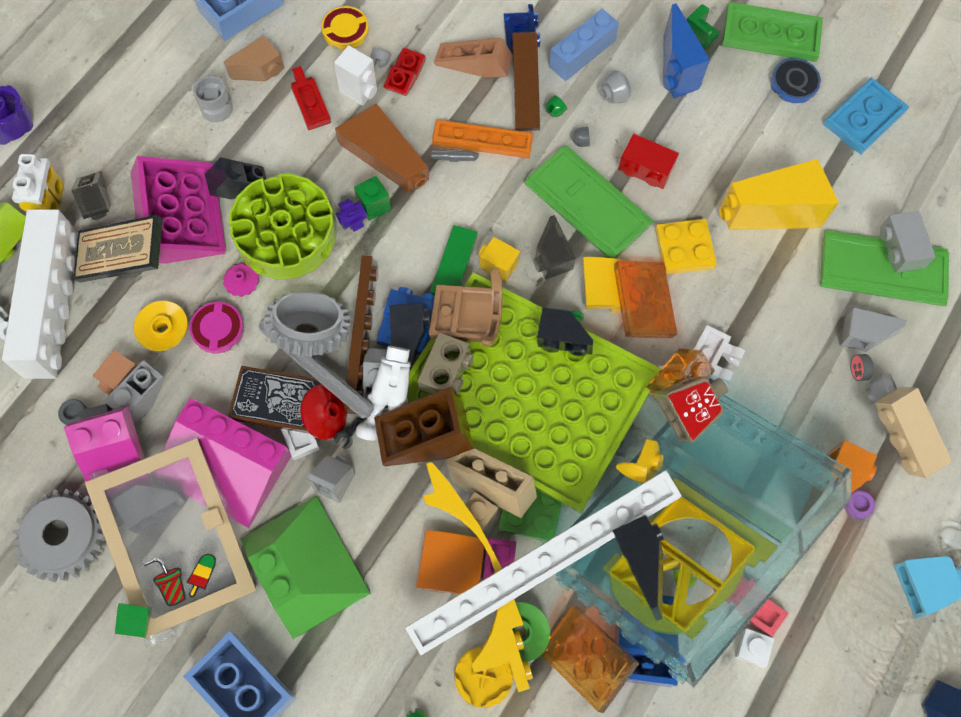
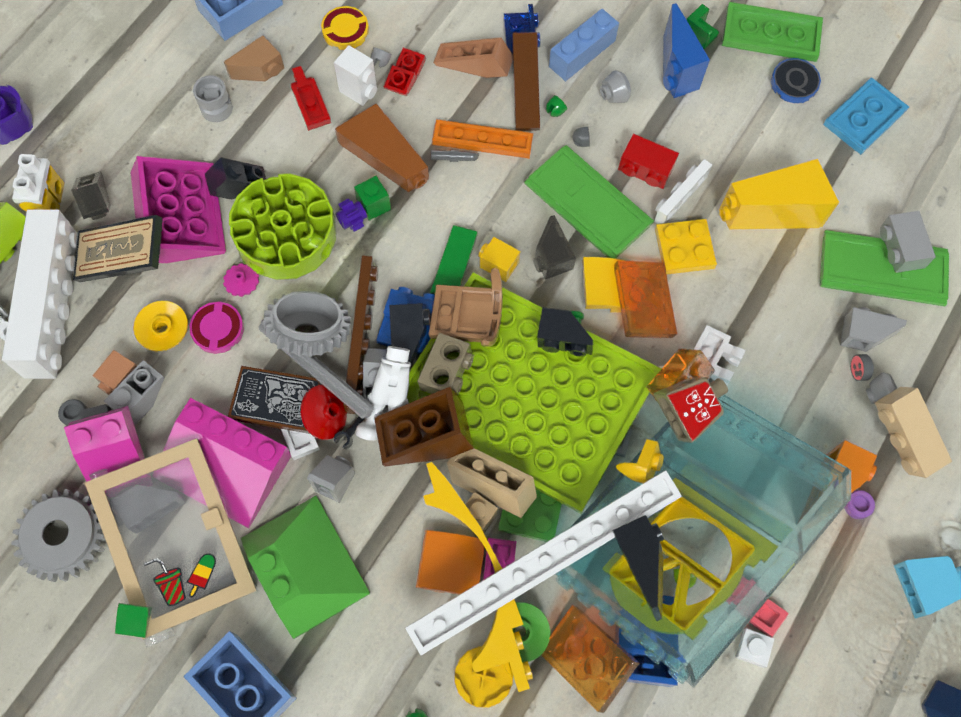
(682, 192): none -> white plate

